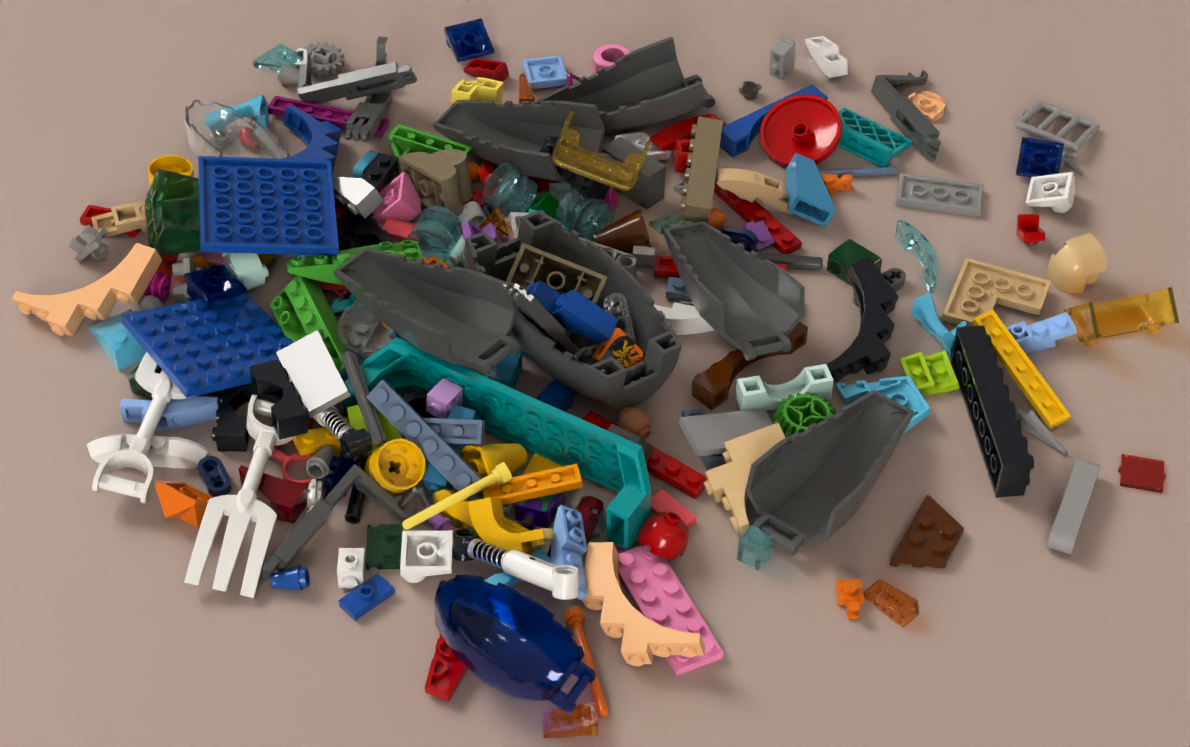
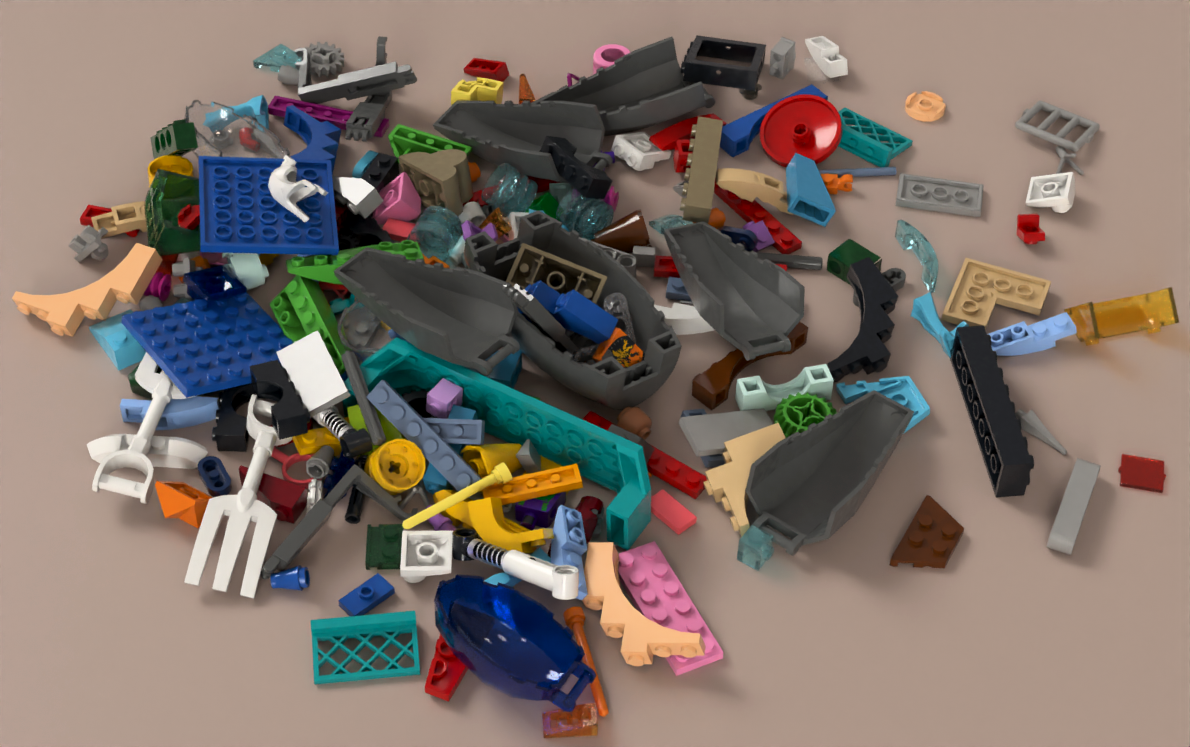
(175, 139): none -> dark green brick
(189, 217): none -> red plate
(288, 191): none -> white piece
(351, 567): white brick -> none
(359, 627): none -> teal fence
(468, 40): clear blue slope -> none
(486, 170): red plate -> none
(529, 457): none -> light grey slope
(545, 72): light blue plate -> none
(557, 396): blue brick -> none
(594, 165): clear yellow windscreen -> none
(651, 180): dark grey brick -> none
(664, 534): red cylinder -> none
(731, 75): none -> black piece
(850, 593): orange plate -> none
(900, 614): clear orange slope -> none
(905, 113): dark grey hinge -> none
(930, 373): lime slope -> none
(1023, 371): yellow plate -> none
(1039, 157): clear blue slope -> none
(1077, 264): tan brick -> none

